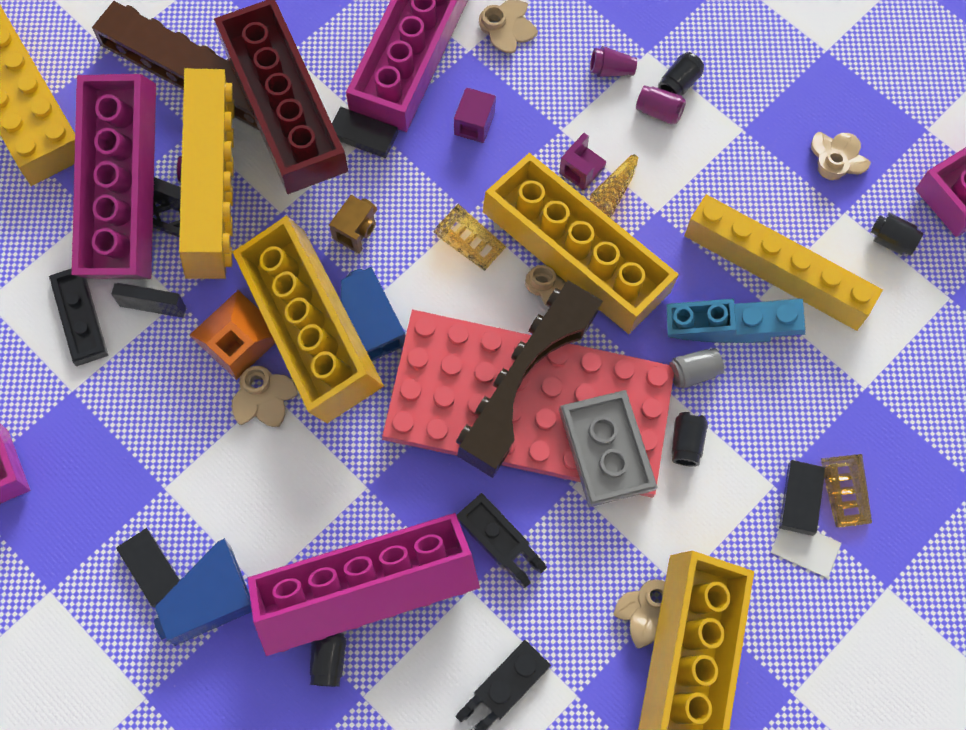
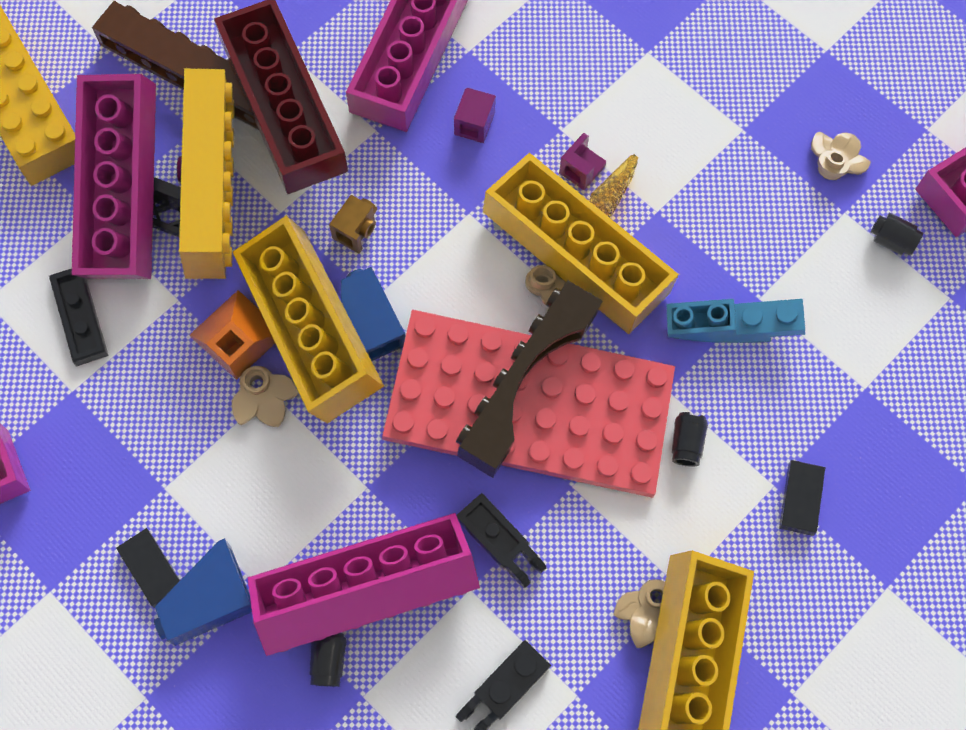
(149, 300): black tile -> none
(364, 132): black tile -> none
(468, 222): clear yellow slope -> none
(510, 25): tan plate -> none
(607, 448): light grey tile -> none
(609, 63): magenta cone -> none
(661, 104): magenta piece -> none
(682, 74): black piece -> none
(696, 367): light grey piece -> none
(782, 262): yellow brick -> none
(811, 552): white sticker -> none
(859, 487): clear yellow slope -> none

